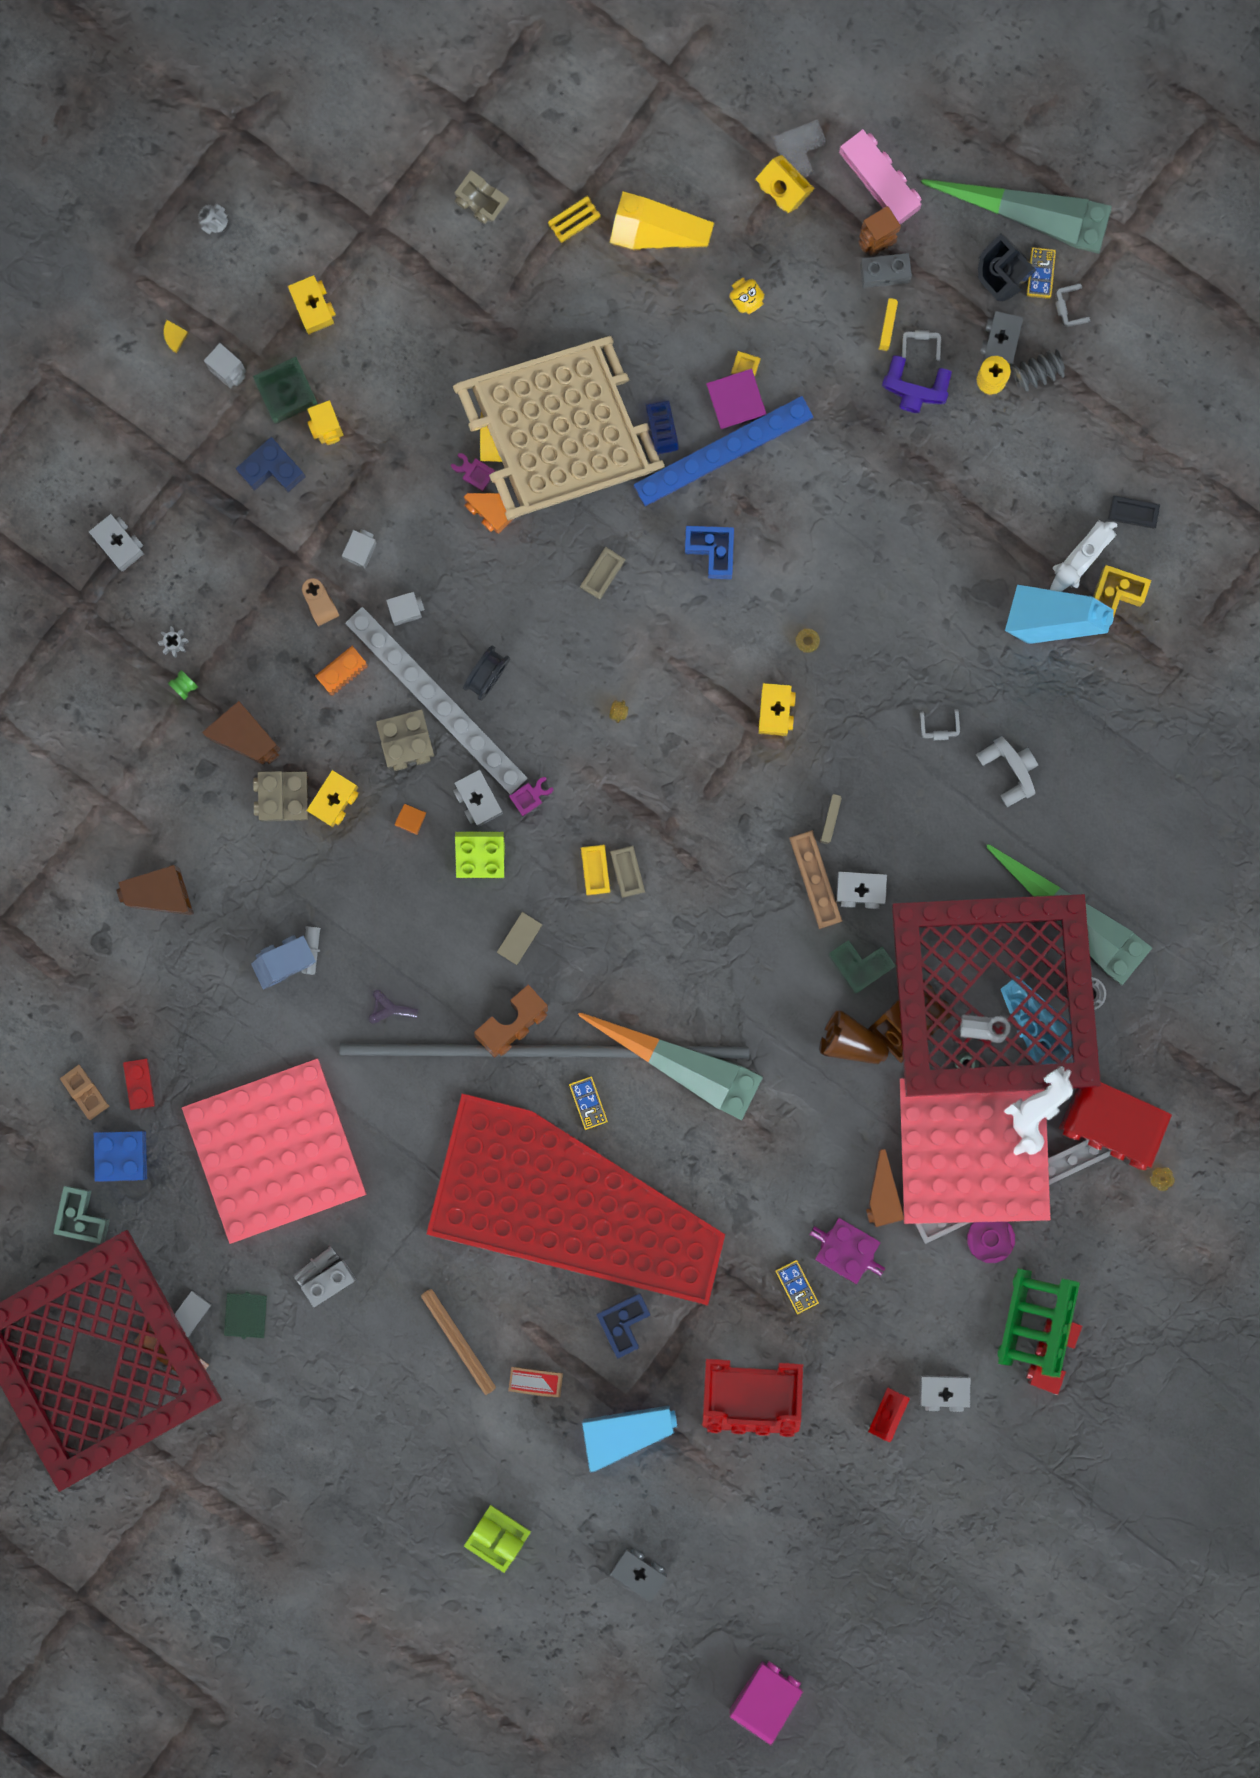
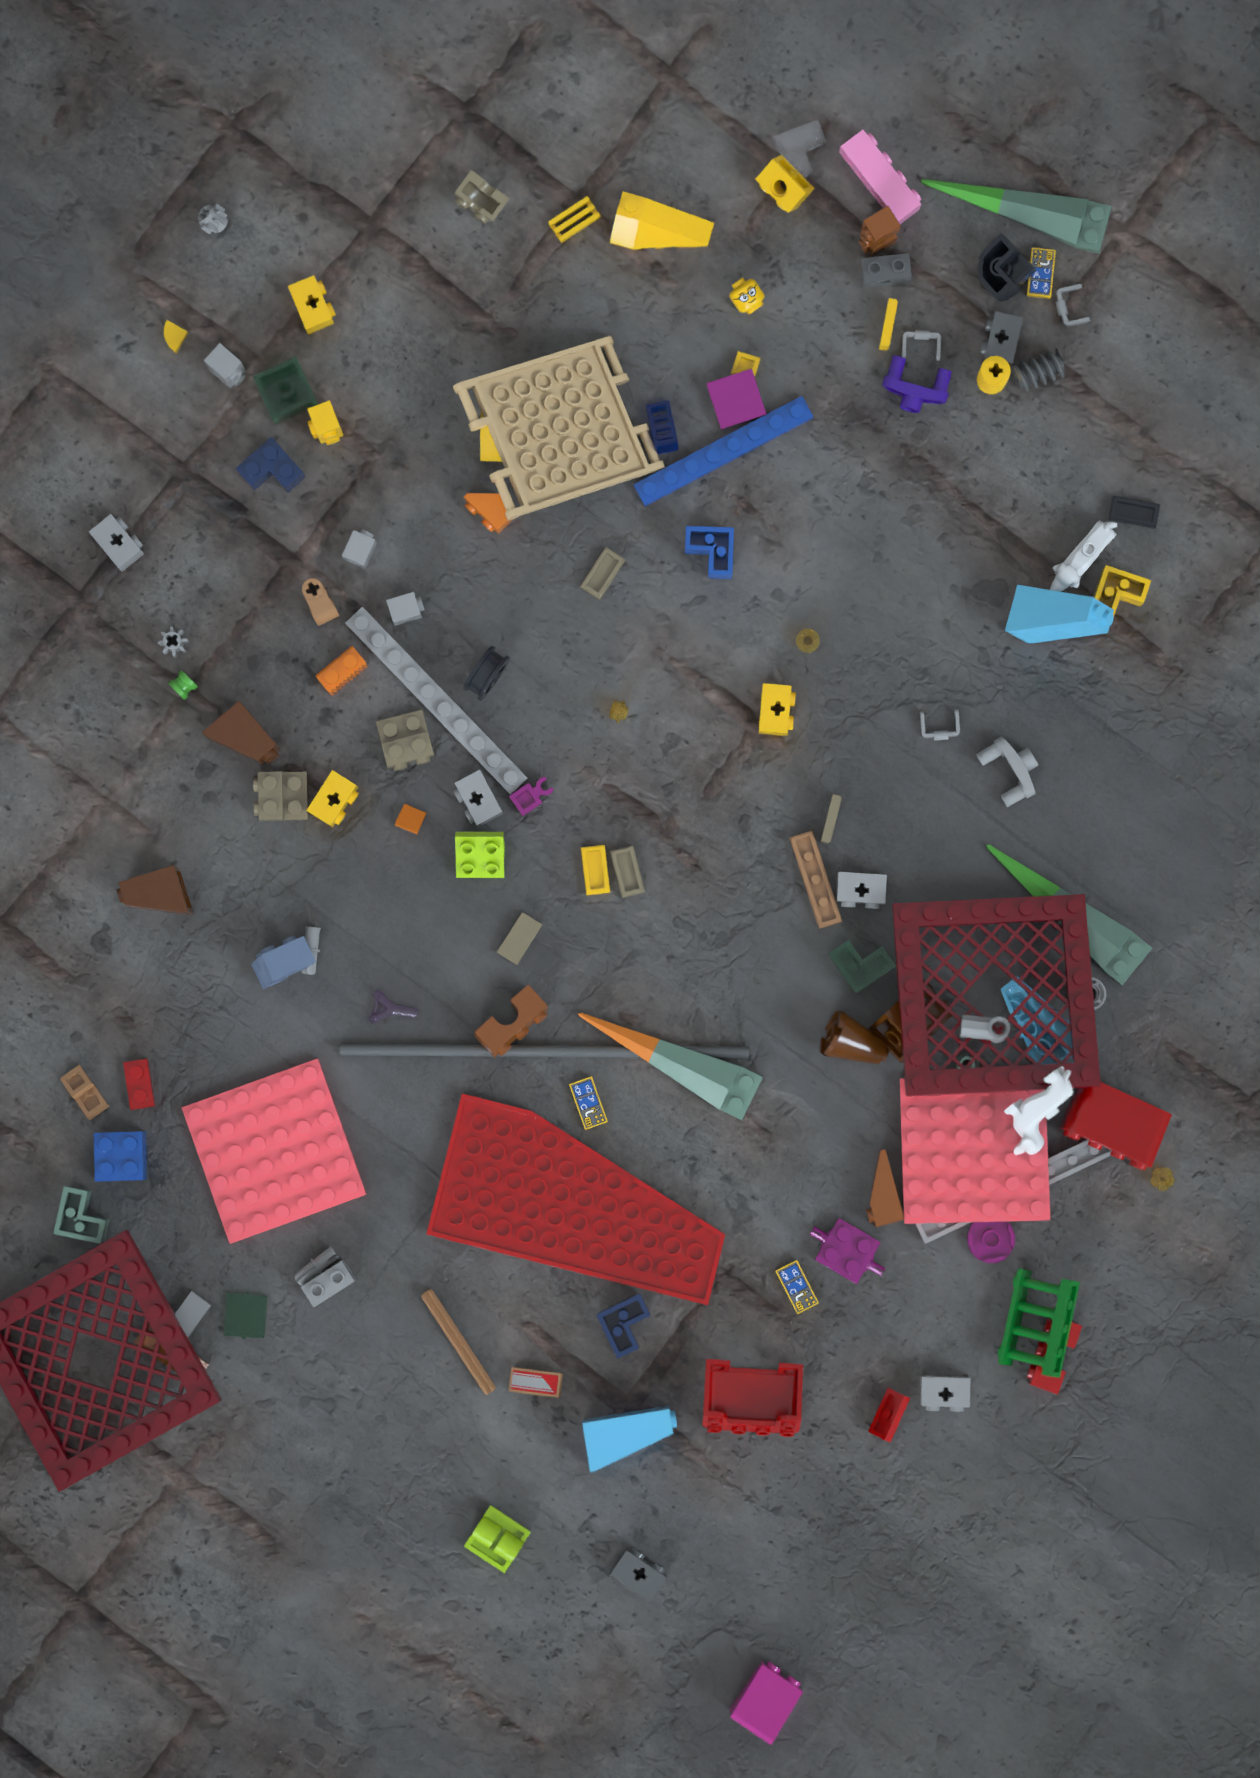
(475, 474): magenta plate -> none

